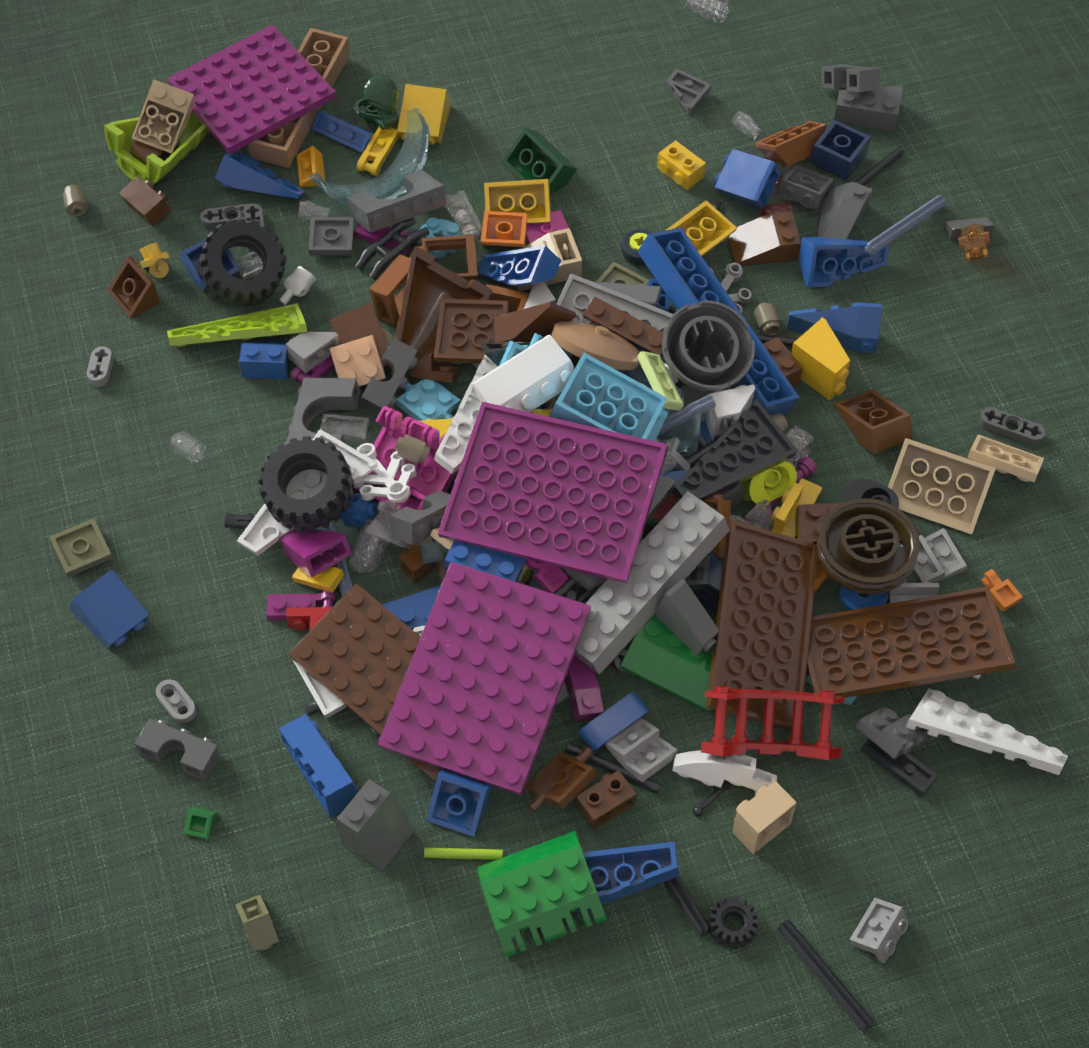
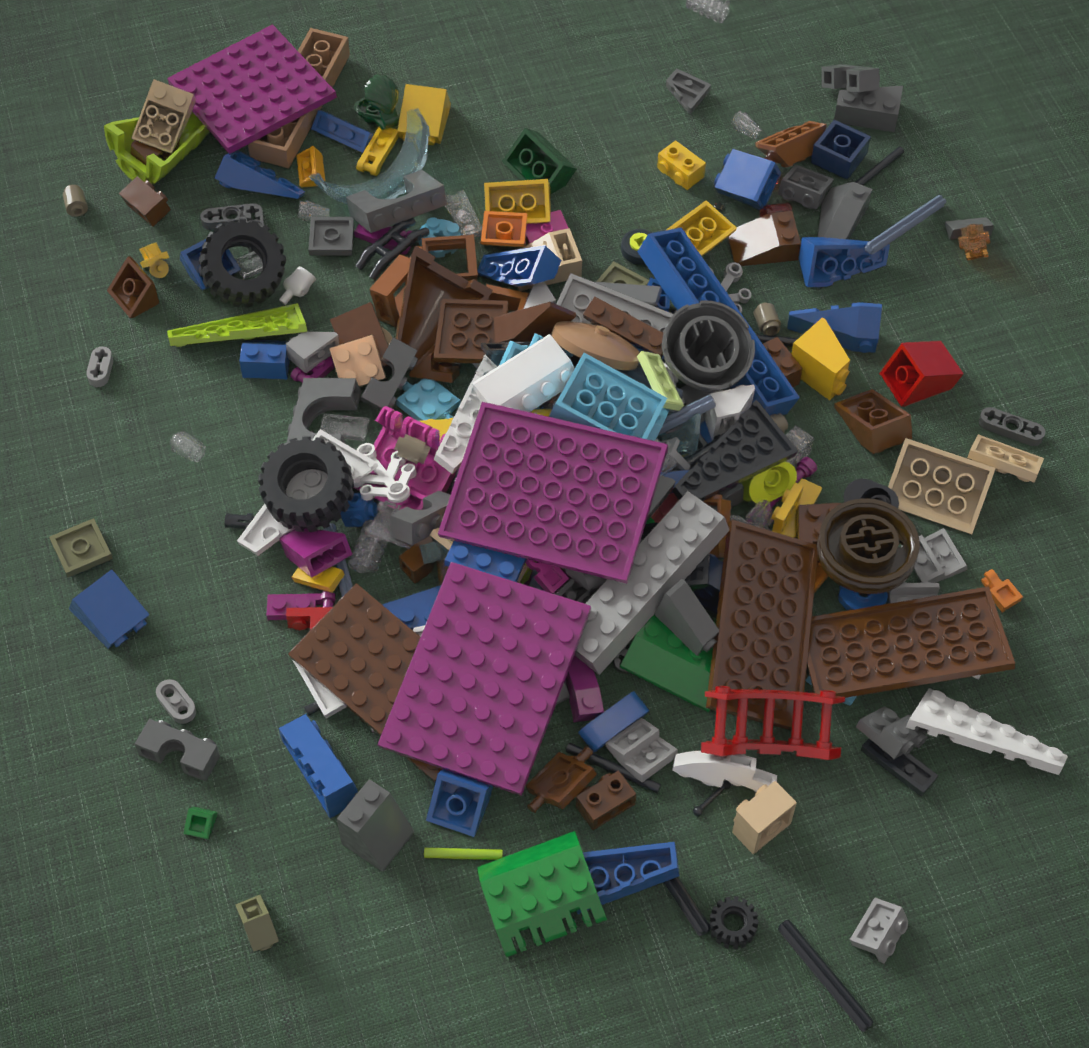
(920, 371): none -> red slope

